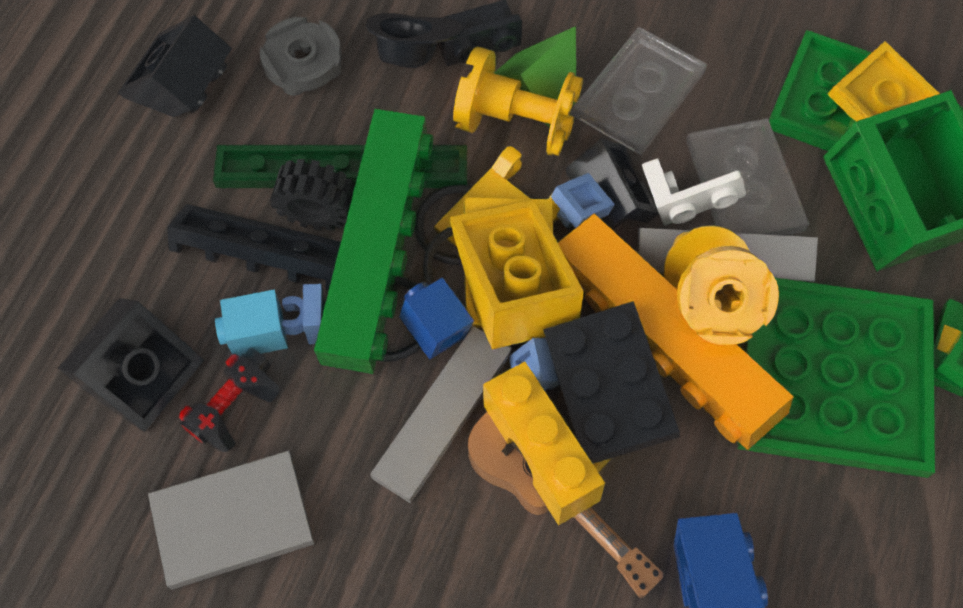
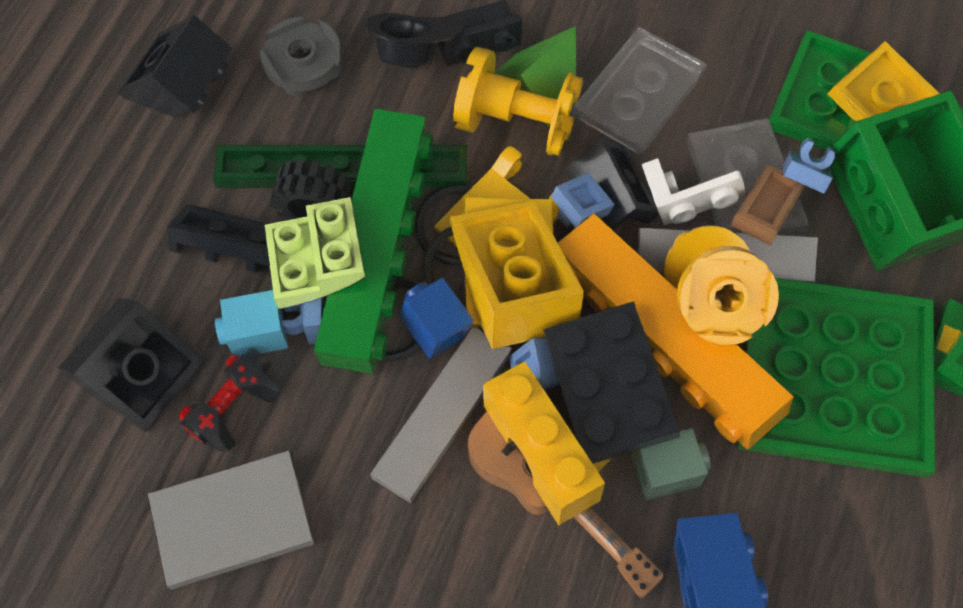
(314, 253): none -> yellowish green slope
(672, 466): none -> sand green brick
(767, 205): none -> medium nougat tile
(807, 170): none -> medium blue tile

